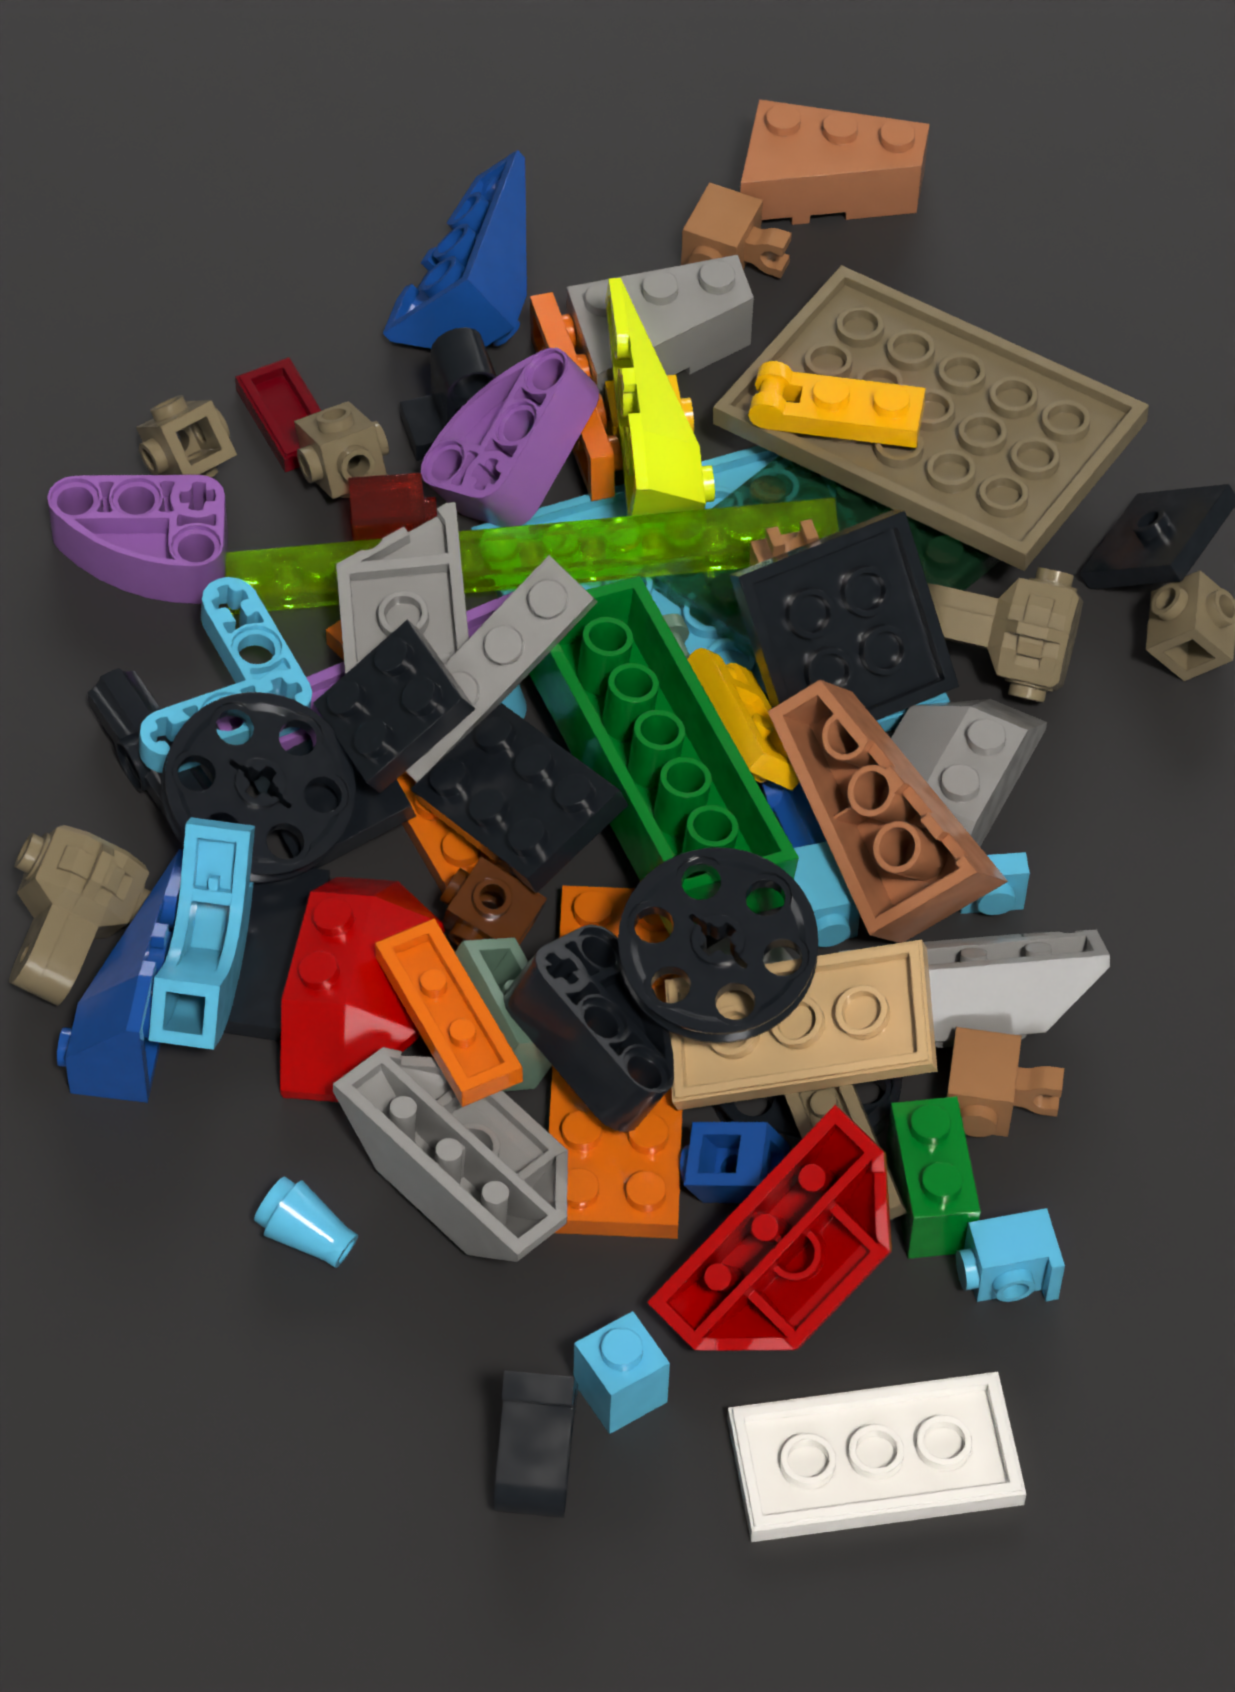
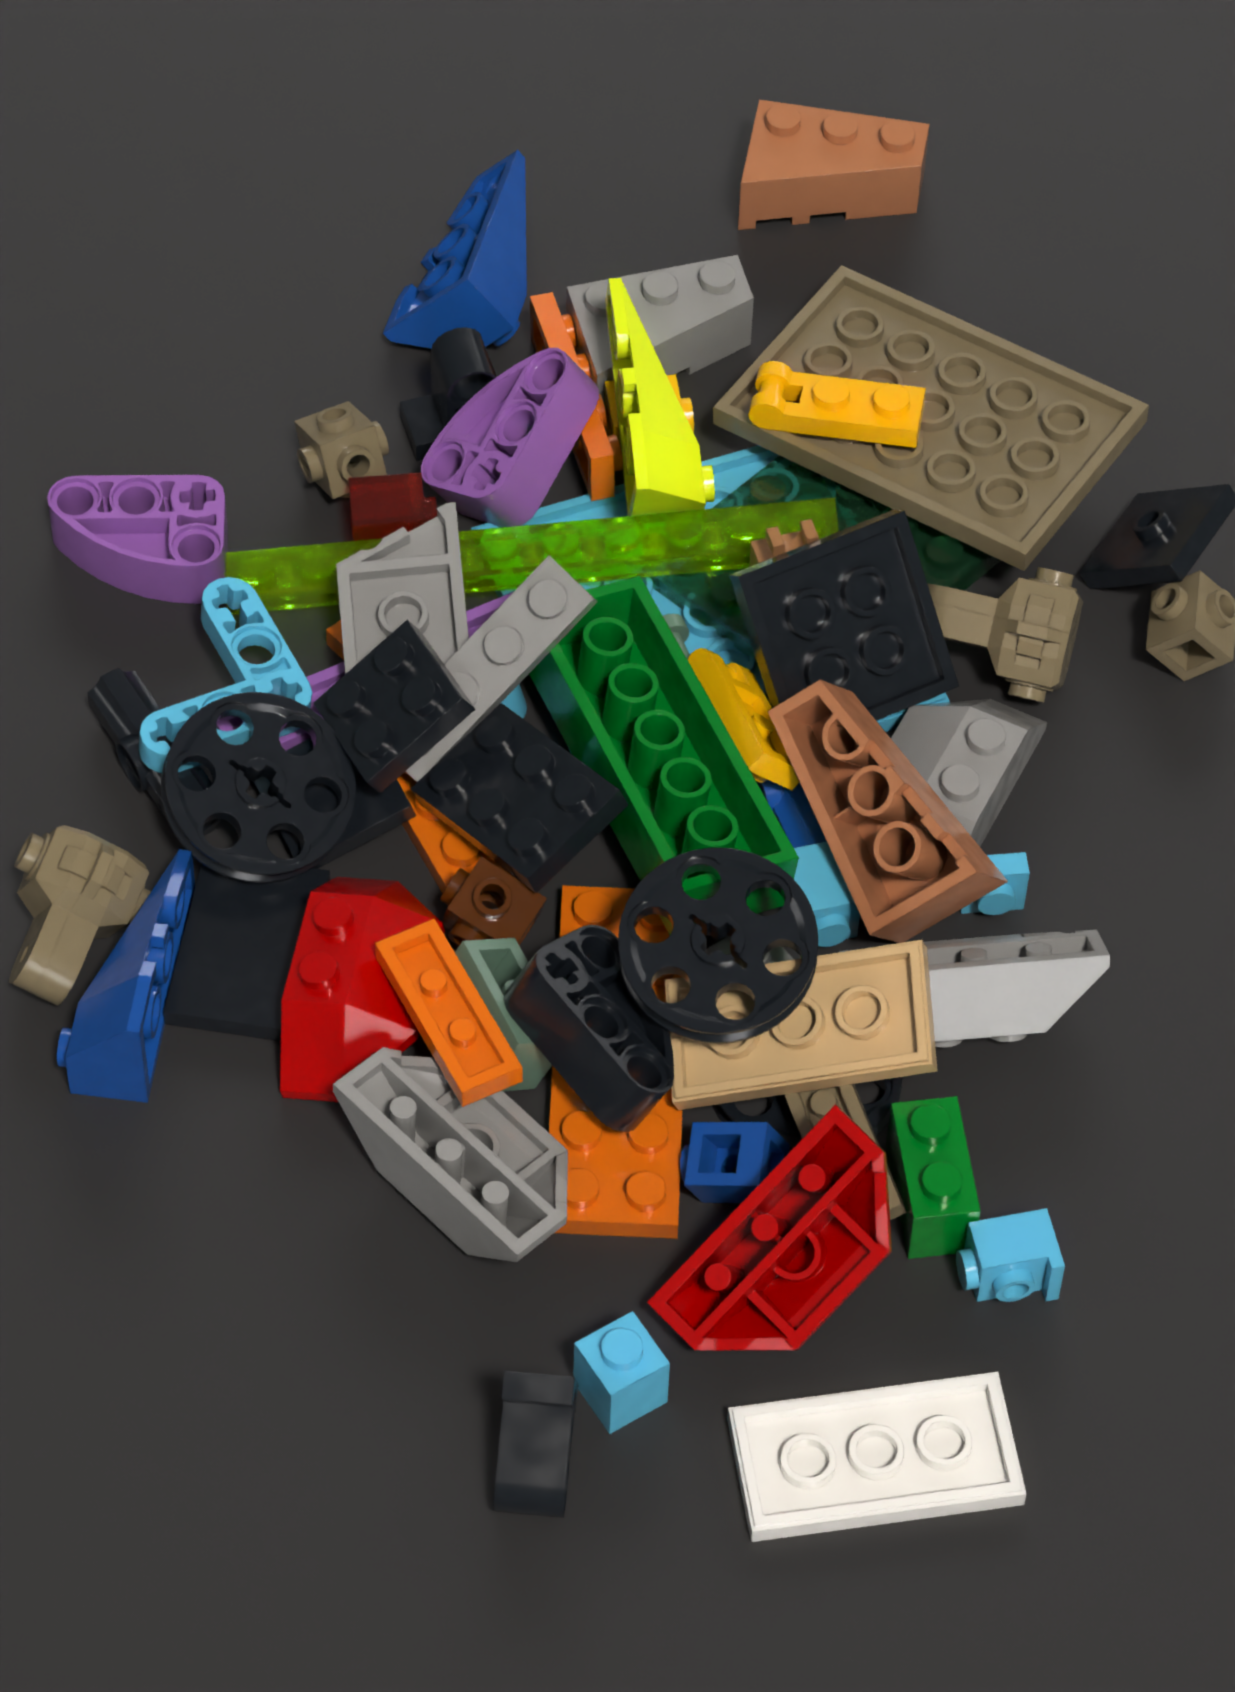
(202, 434): dark tan brick -> none
(209, 936): medium azure arch -> none
(275, 400): dark red tile -> none
(304, 1222): medium azure cone -> none
(730, 225): medium nougat brick -> none
(990, 1082): medium nougat brick -> none

